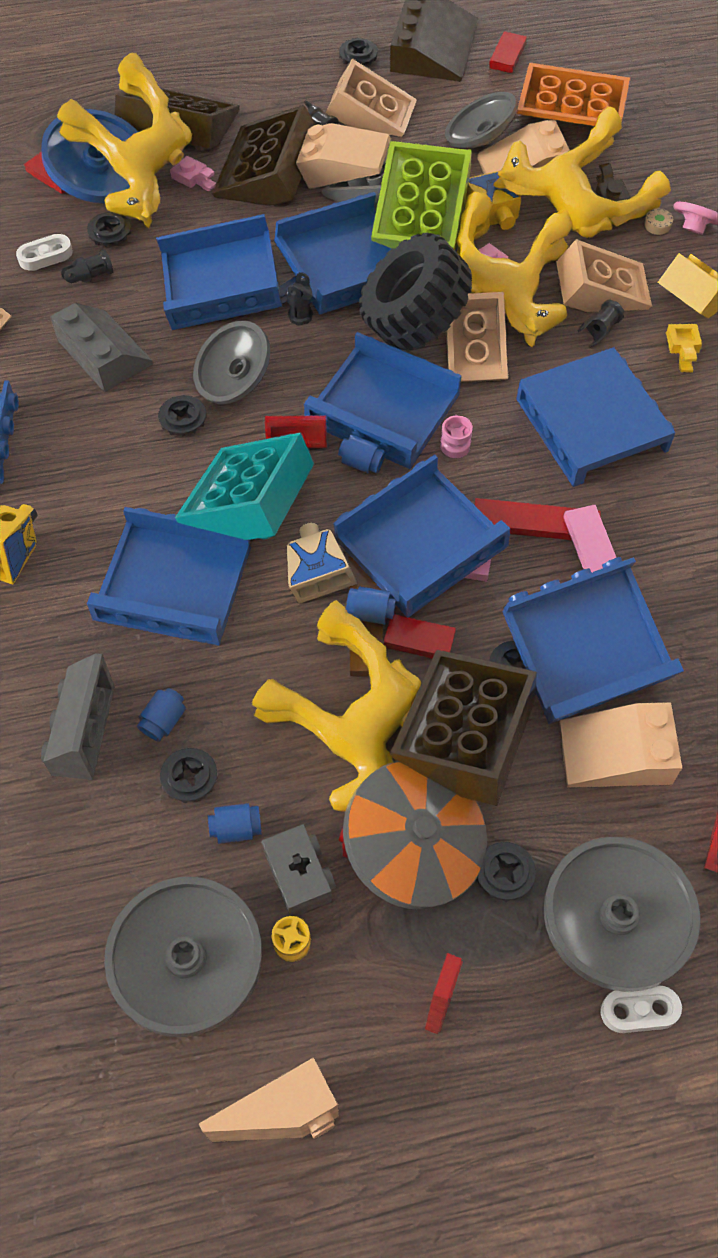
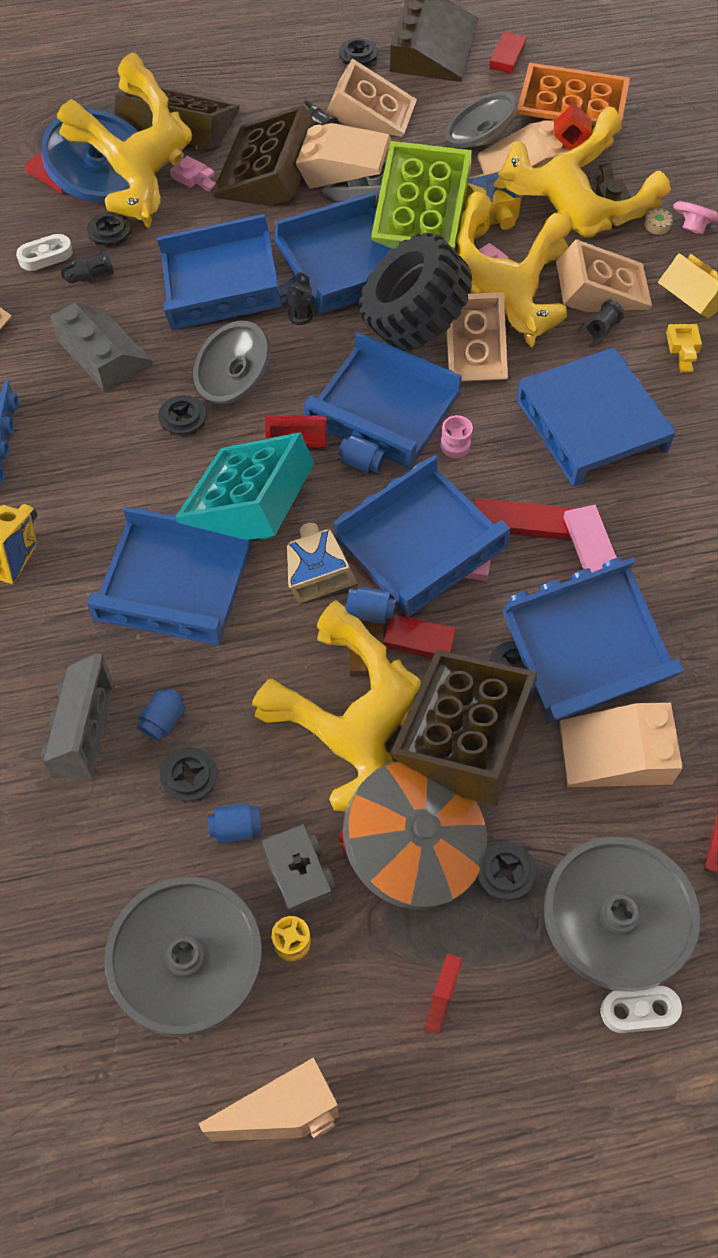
(572, 127): none -> red brick

